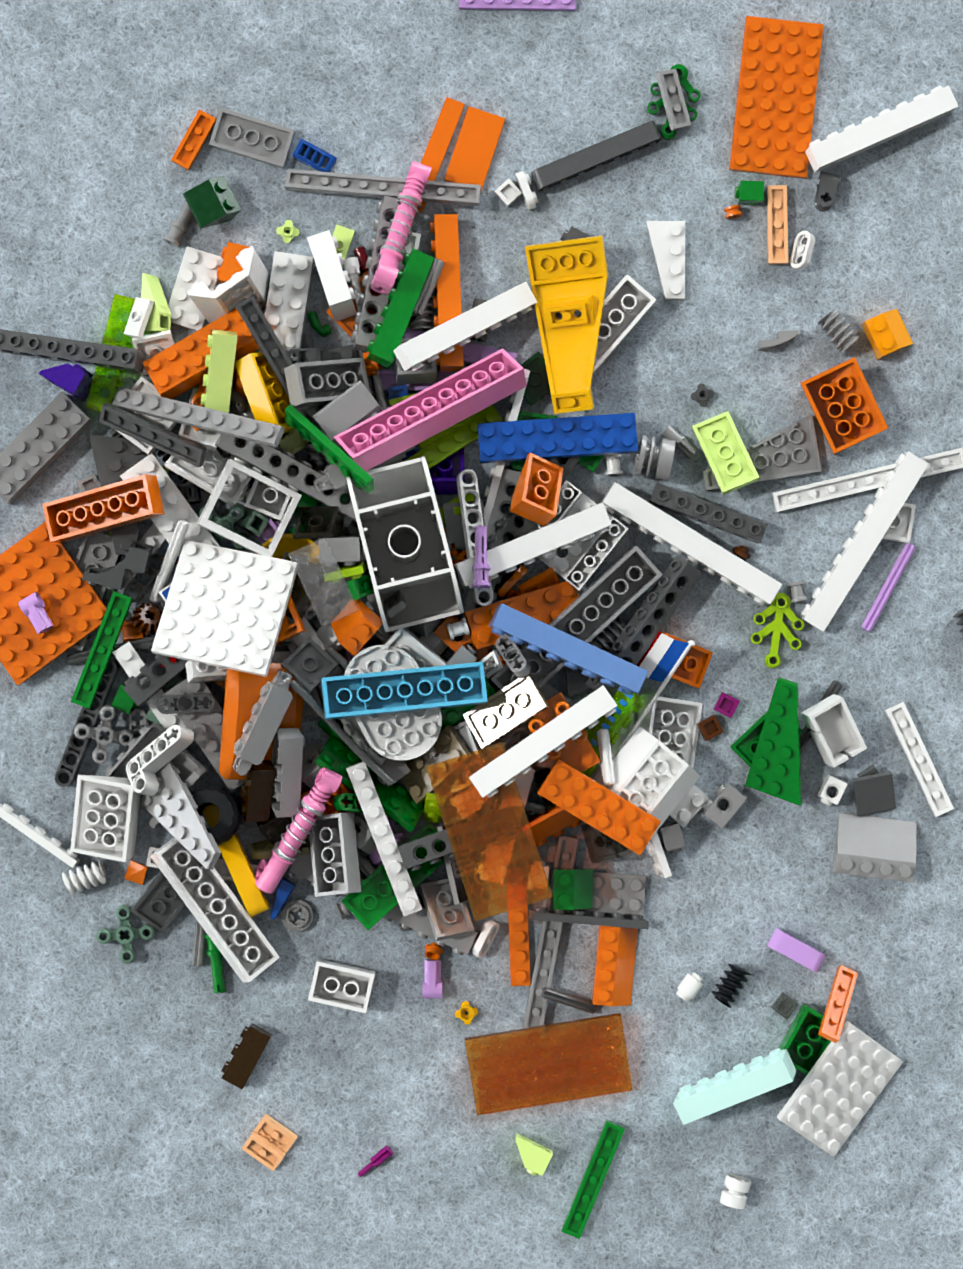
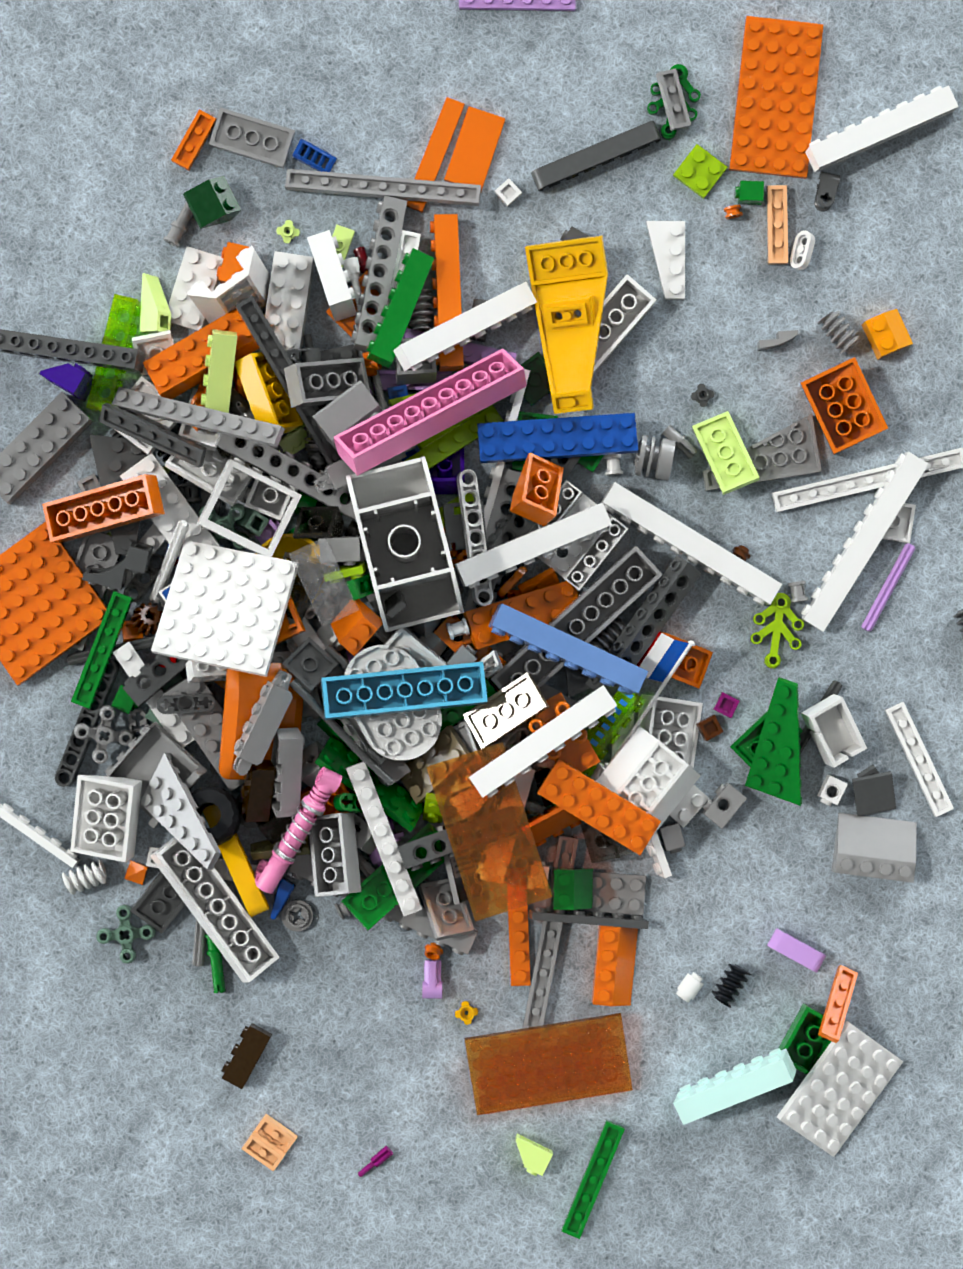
(34, 609): lavender piece -> none
(138, 317): white plate -> none
(157, 754): white beam -> none
(316, 324): green arm -> none
(332, 452): green plate -> none
(341, 985): white brick -> none
(392, 252): bright pink piece -> none
(429, 285): light grey axle -> none
(481, 567): lavender pin -> none
(485, 939): white plate -> none
(519, 658): light grey beam -> none
(529, 197): white plate -> none
(568, 1000): dark grey axle -> none
(606, 757): white axle -> none
(700, 171): none -> lime plate
(708, 513): dark grey brick -> none
(735, 1191): white wheel -> none
(784, 1005): clear smoke tile -> none

